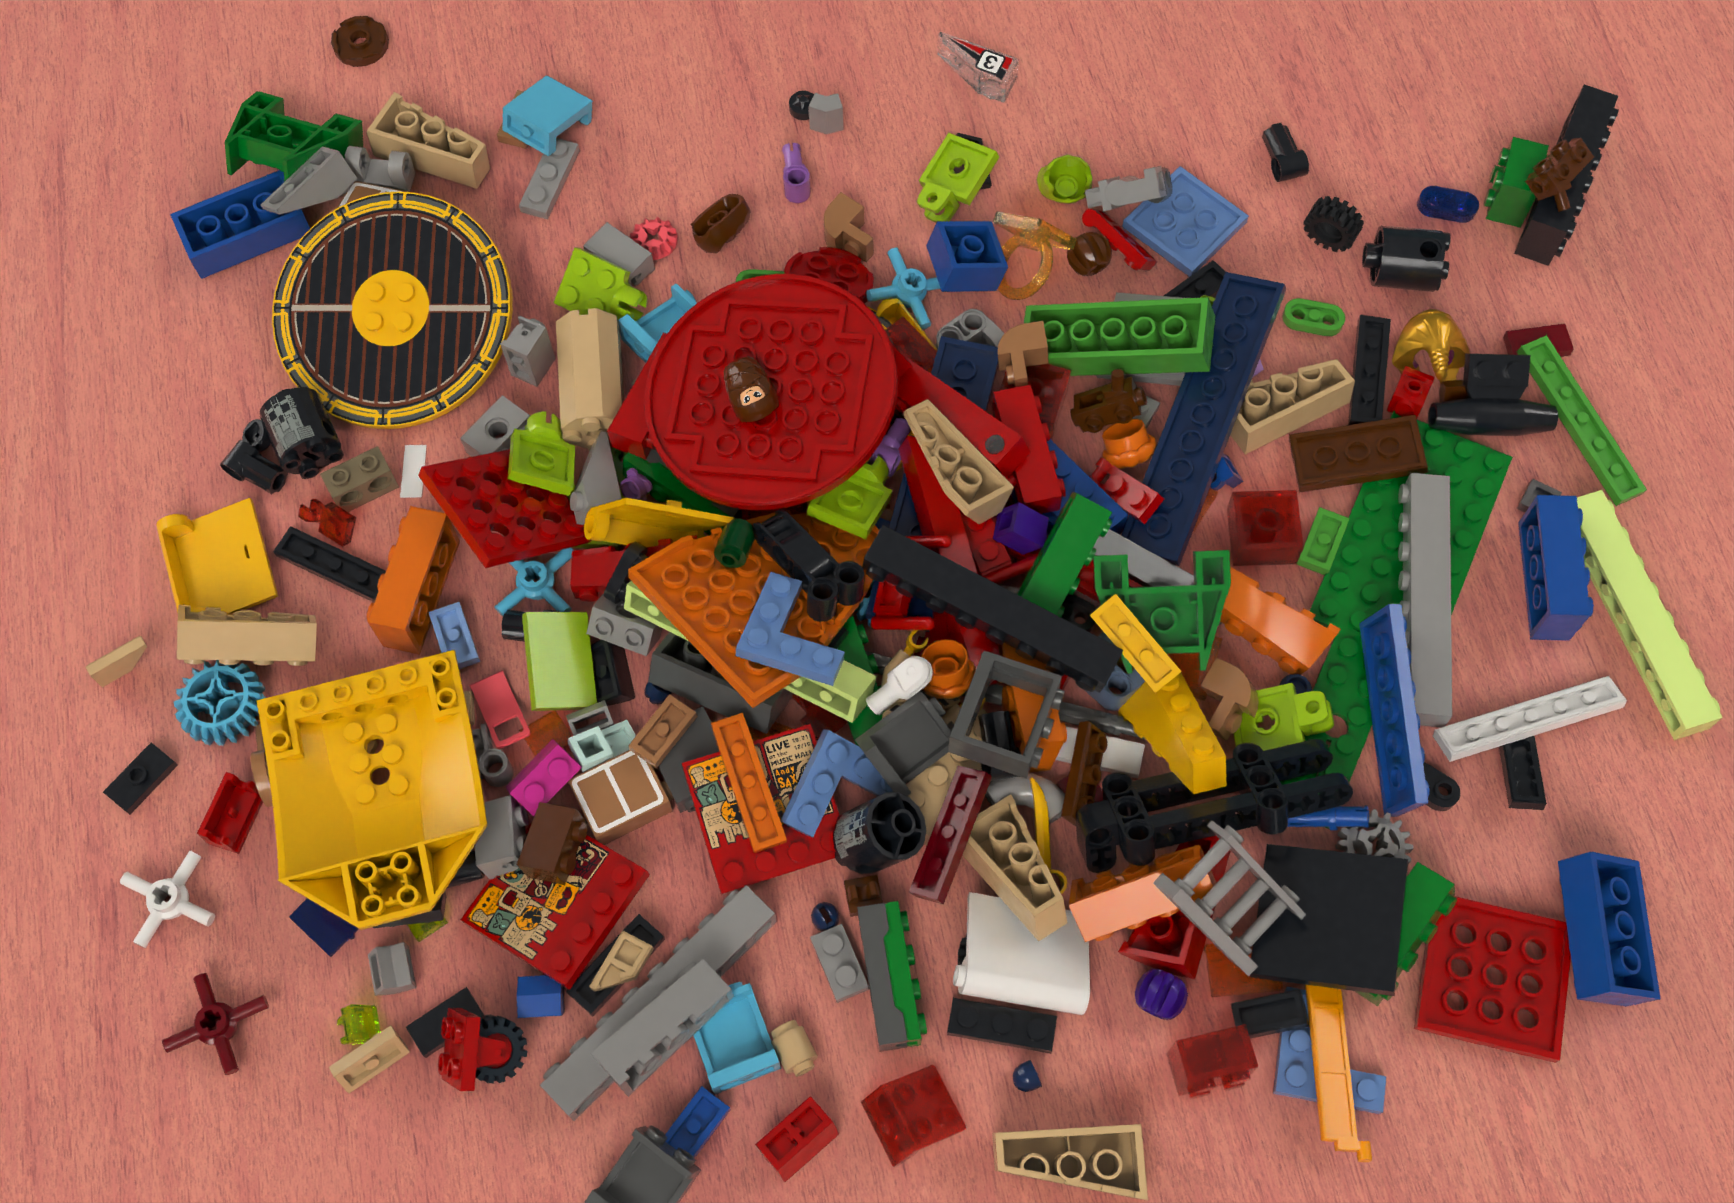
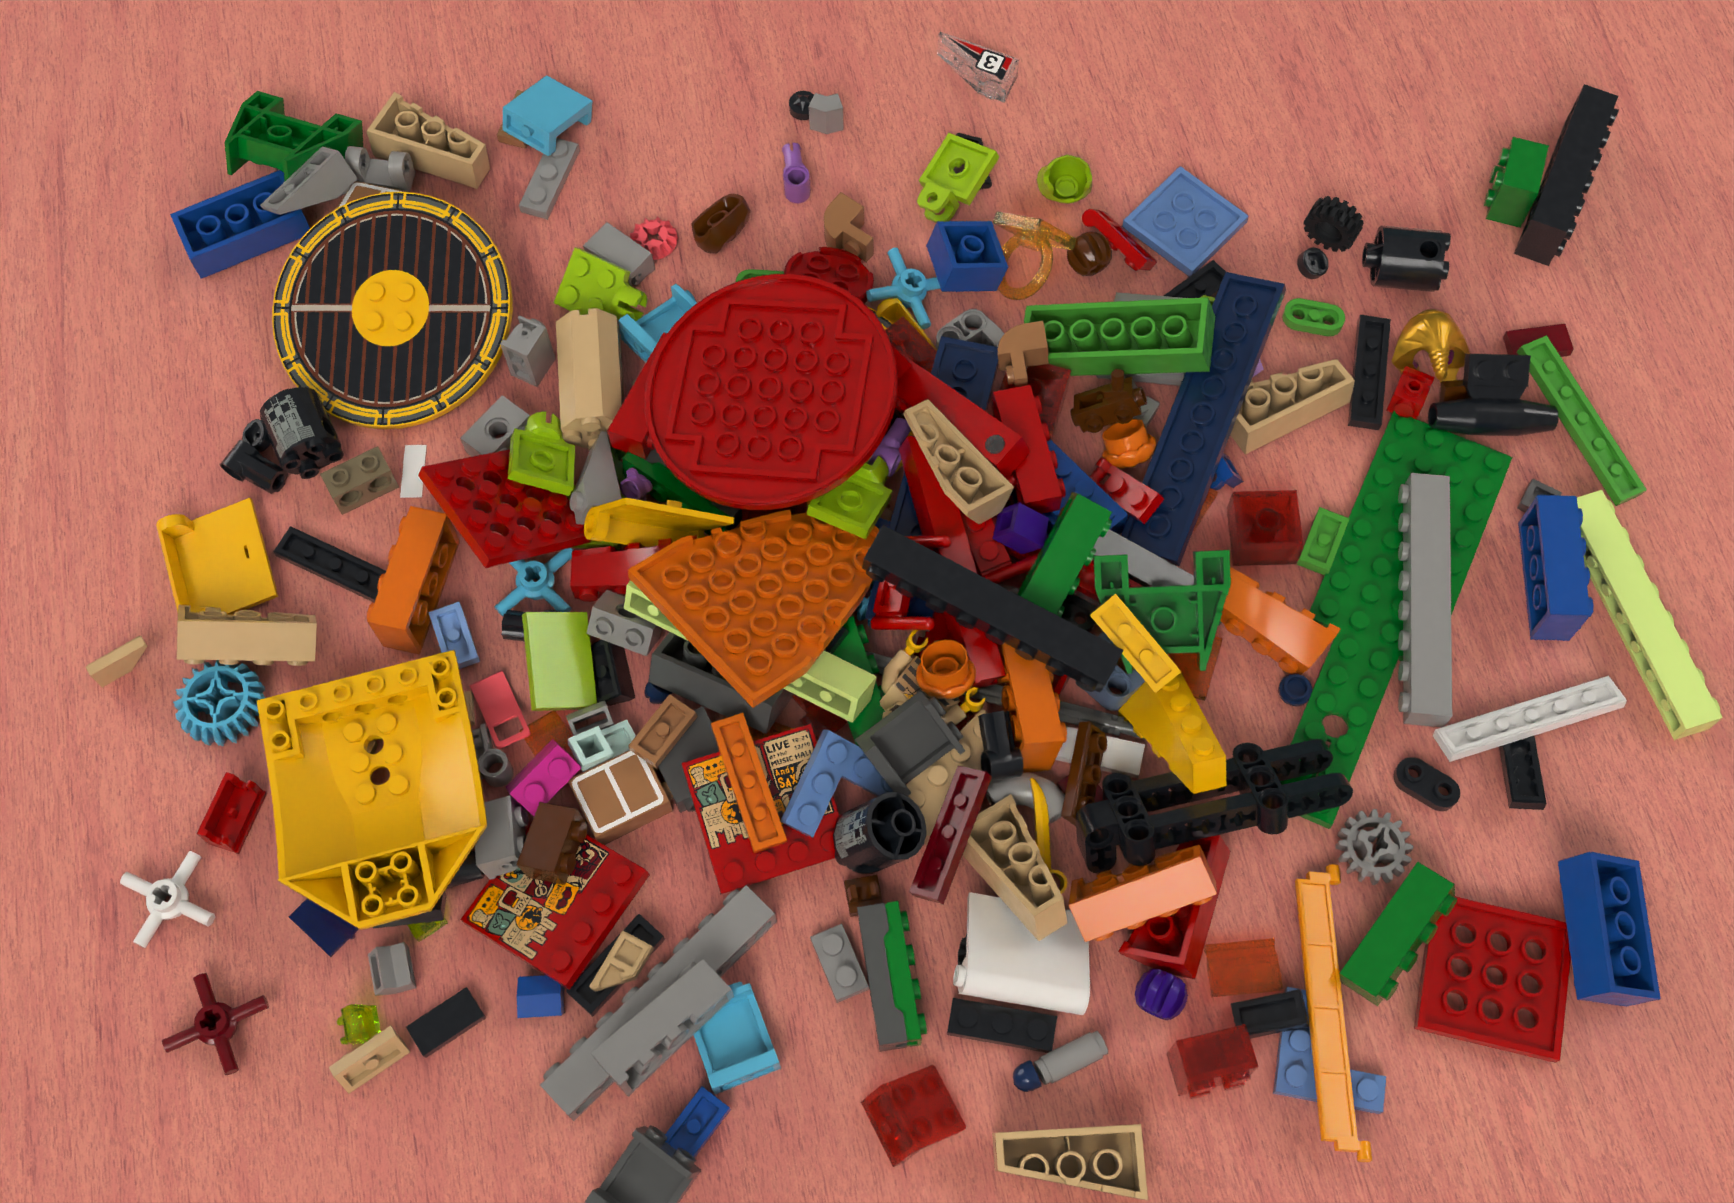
(140, 778): black plate -> none
(260, 769): medium nougat piece -> none
(333, 520): clear red plate -> none
(364, 53): reddish brown tile -> none
(479, 1049): red plate -> none
(616, 587): black plate -> none
(735, 543): dark green brick -> none
(749, 390): reddish brown piece -> none
(768, 645): medium blue plate -> none
(793, 1048): tan brick -> none
(797, 1138): red hinge -> none
(809, 562): black piece -> none
(818, 919): dark blue hinge -> none
(902, 683): white arm -> none
(1017, 675): dark grey window -> none
(1070, 1057): none -> light grey piece
(1127, 190): light grey hips -> none
(1201, 909): light grey fence -> none
(1235, 695): medium nougat brick -> none
(1286, 159): black piece -> none
(1292, 714): lime plate -> none
(1312, 263): none -> black tile
(1333, 818): blue pin -> none
(1349, 920): black tile -> none
(1357, 453): reddish brown tile -> none
(1394, 711): blue plate -> none
(1447, 203): clear blue plate -> none
(1557, 170): reddish brown brick -> none

